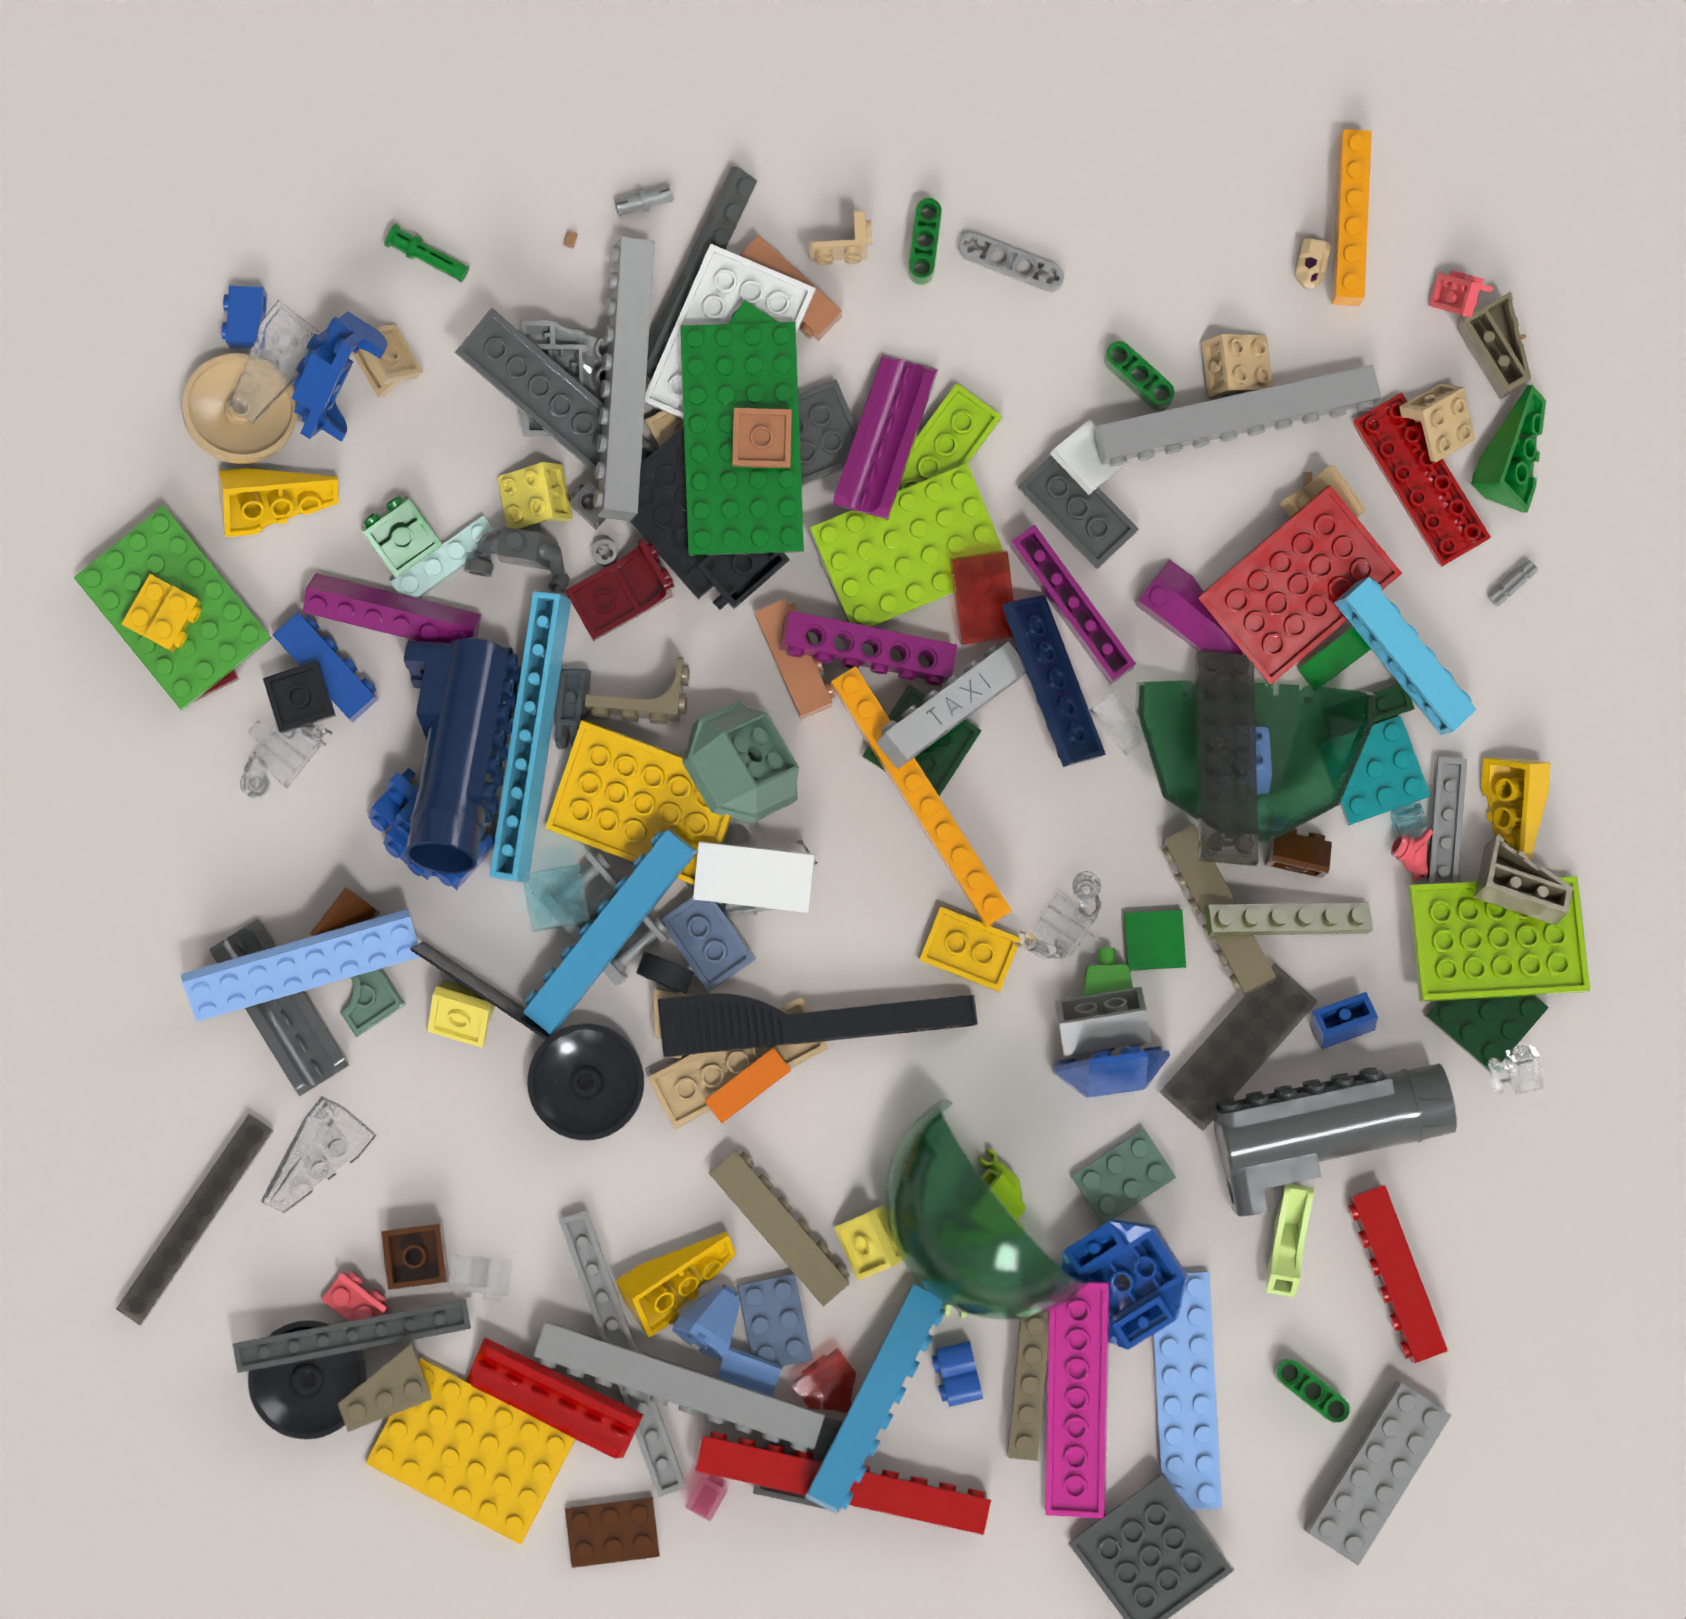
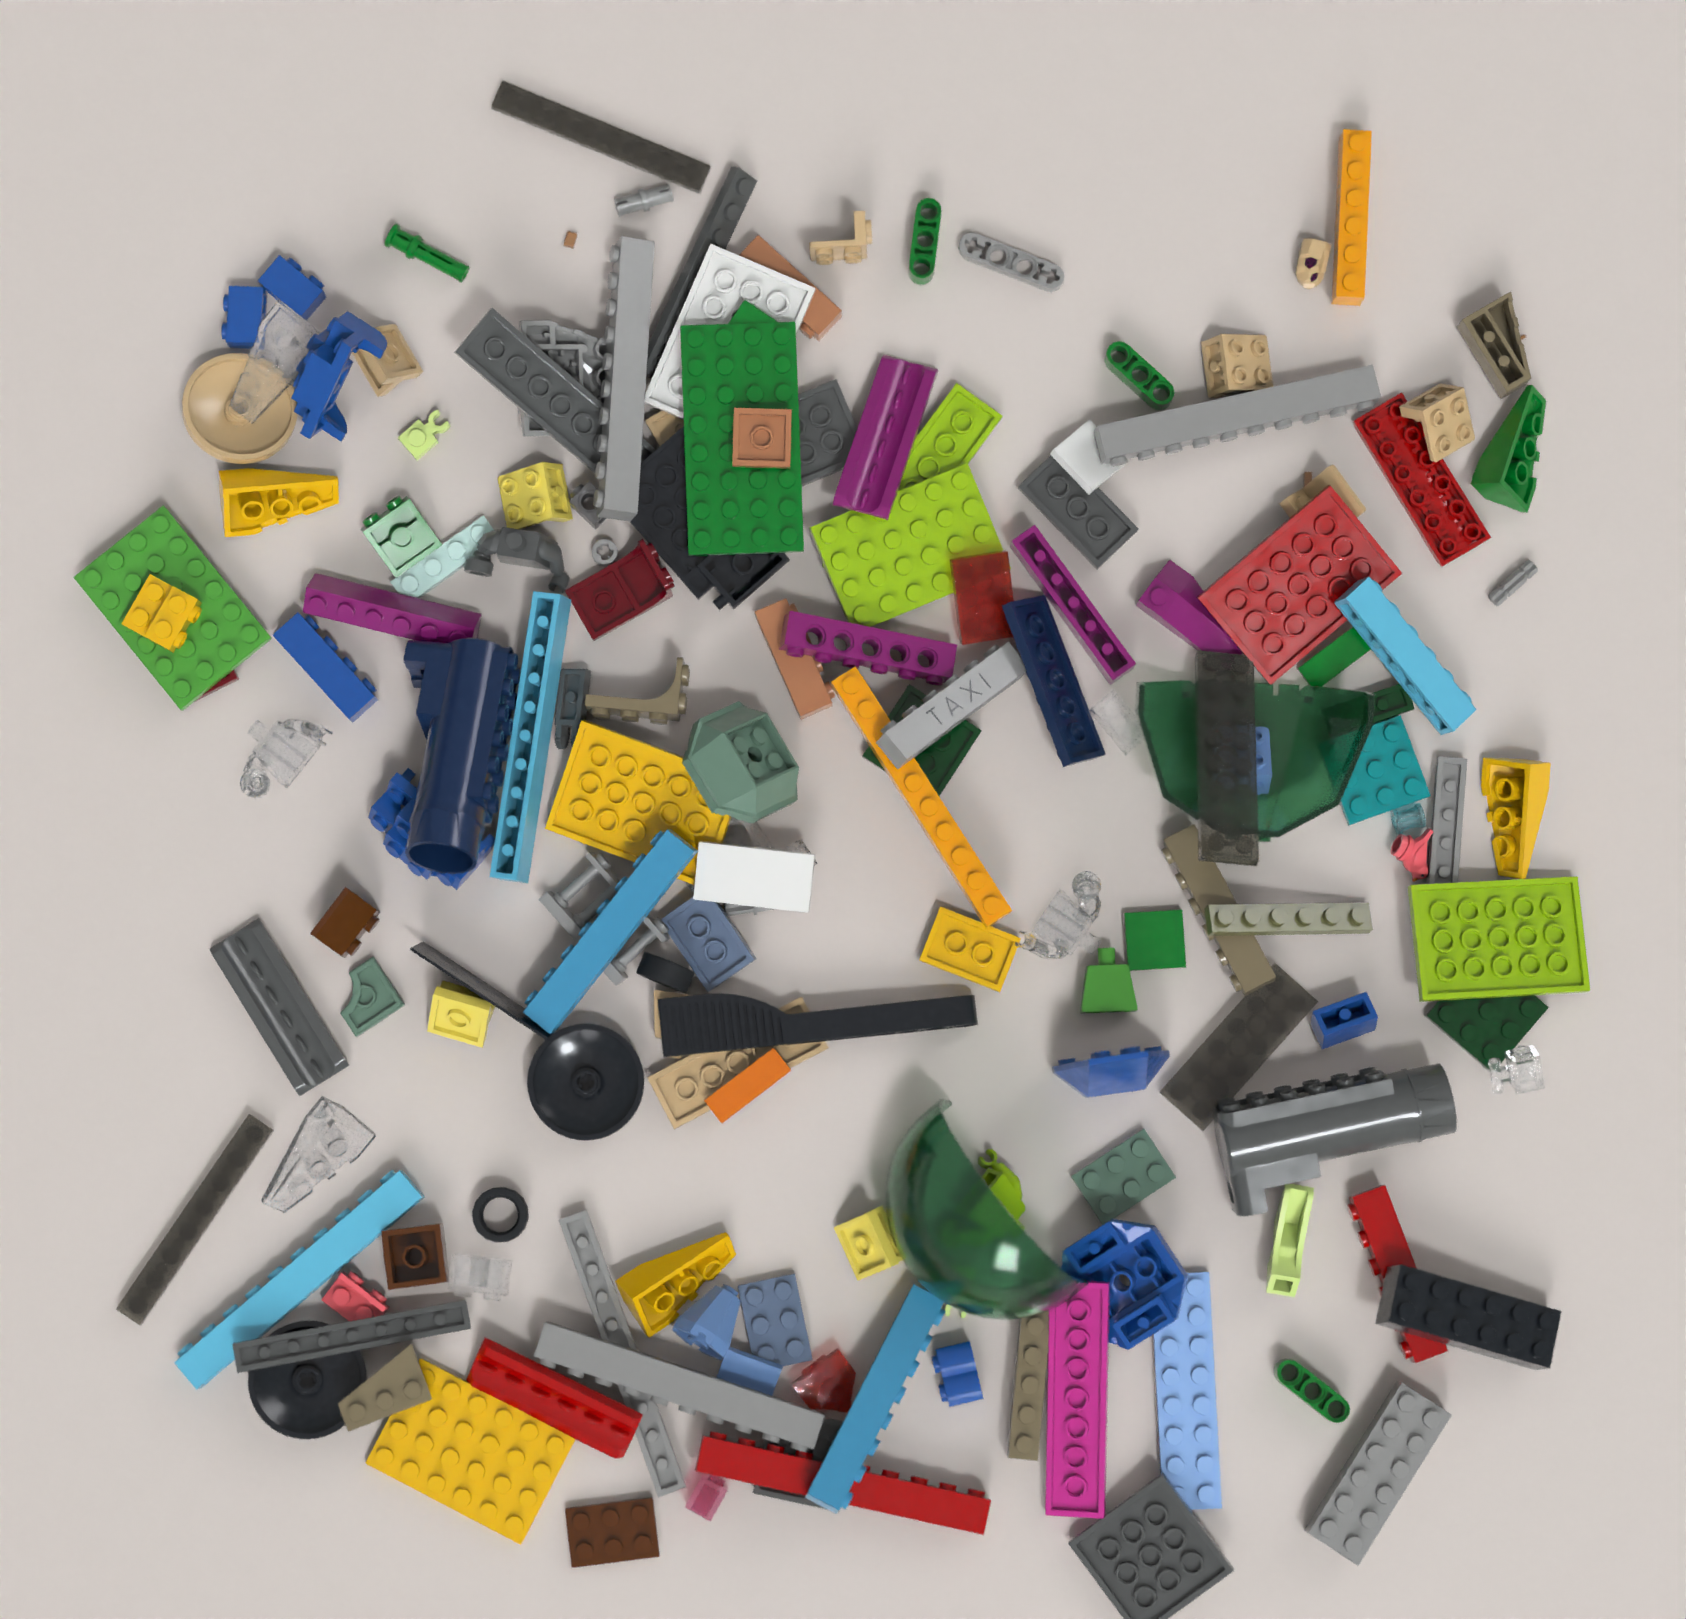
(293, 288): none -> blue piece
(299, 697): black plate -> none
(300, 965): light blue plate -> none
(300, 1278): none -> medium azure brick
(420, 438): none -> yellowish green plate
(484, 1199): none -> black tyre
(555, 898): clear light blue plate -> none
(601, 137): none -> clear smoke plate
(779, 1228): dark tan brick -> none
(1103, 1021): light grey brick -> none
(1300, 853): reddish brown slope -> none
(1457, 293): coral bracket -> none
(1468, 1317): none -> black brick
(1520, 885): dark tan wedge -> none

